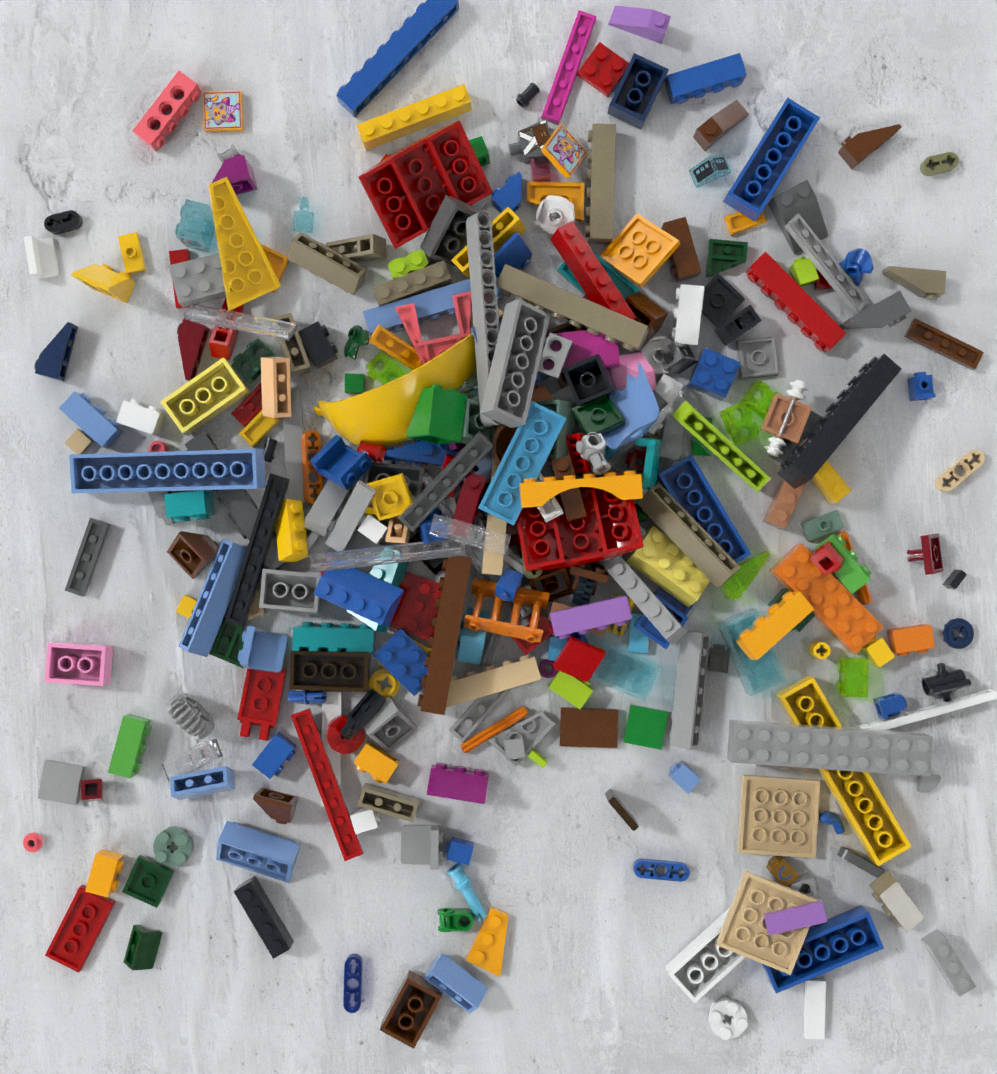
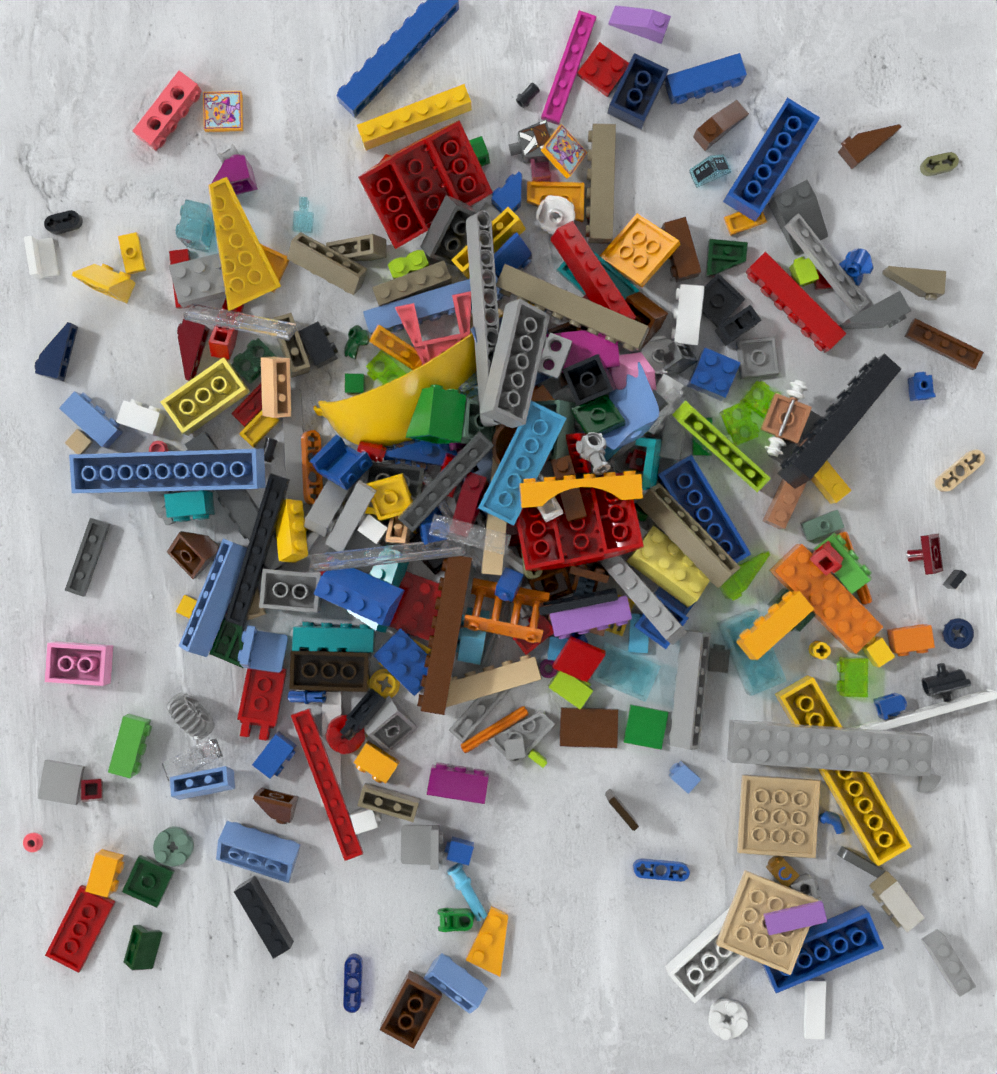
(578, 601): none -> black tile

